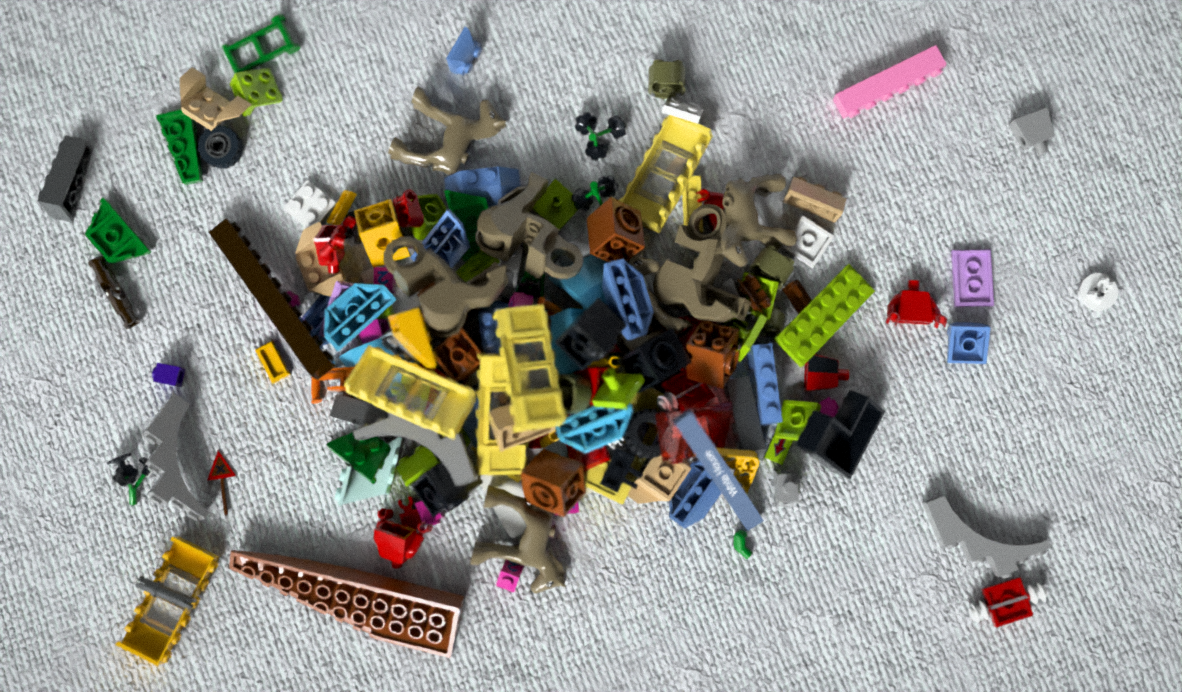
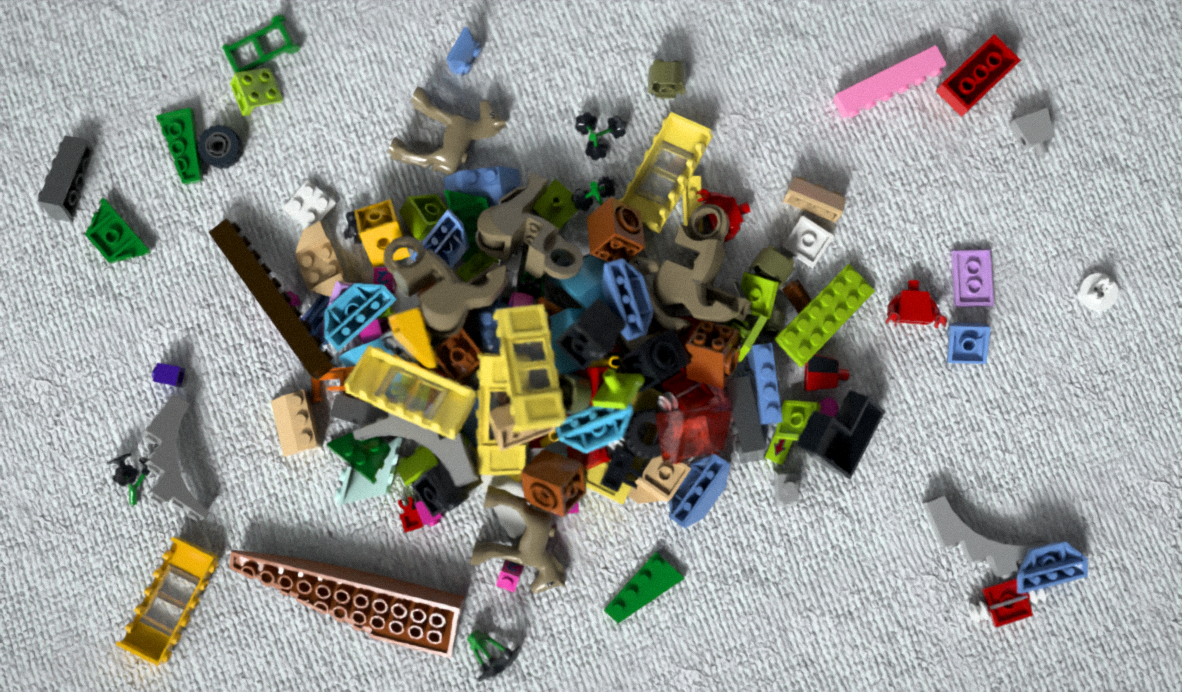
(112, 289): dark brown piece -> none
(158, 589): dark grey pin -> none
(205, 104): tan piece -> none
(221, 470): piece -> none
(272, 362): yellow tile -> none
(296, 423): none -> tan slope
(330, 244): red torso -> none
(341, 207): yellow tile -> none
(396, 540): red torso -> none
(408, 211): red piece -> none
(496, 666): none -> plant
(646, 585): none -> green wing
(675, 107): white plate -> none
(718, 469): sand blue tile -> none
(739, 544): green arm -> none
(740, 464): yellow beam -> none
(743, 218): dark tan animal -> none
(749, 287): reddish brown hinge -> none
(978, 75): none -> red brick
(1051, 566): none -> medium blue wedge

